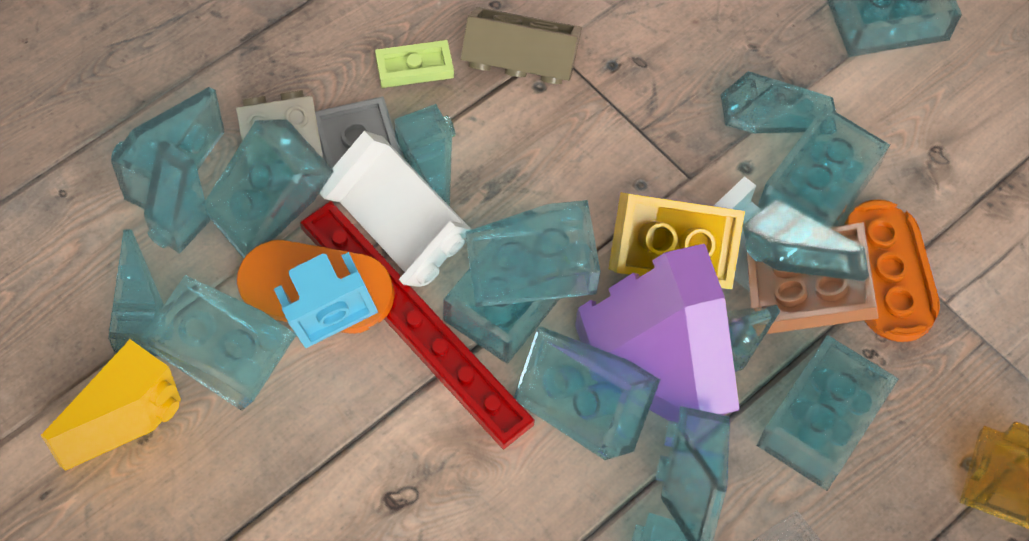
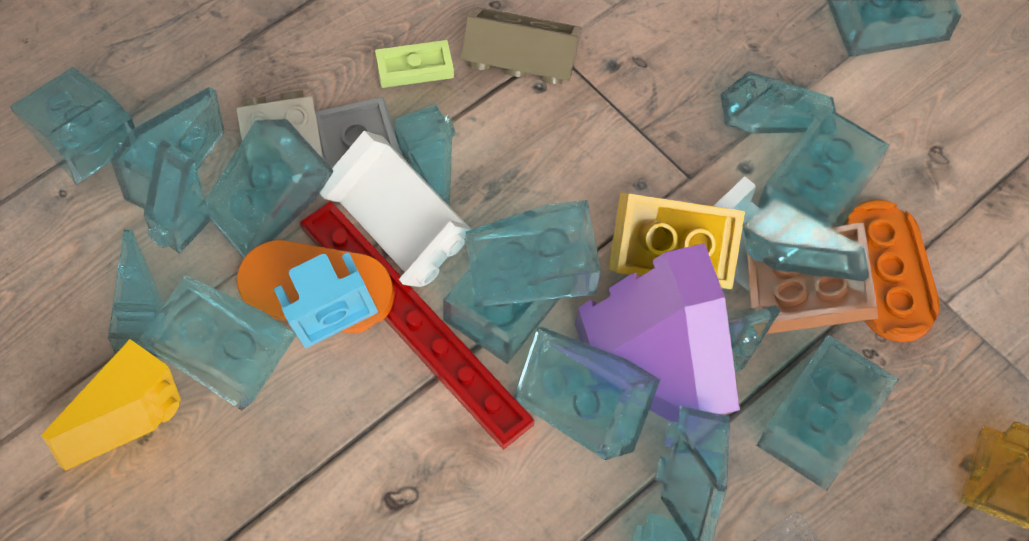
(75, 122): none -> clear light blue slope

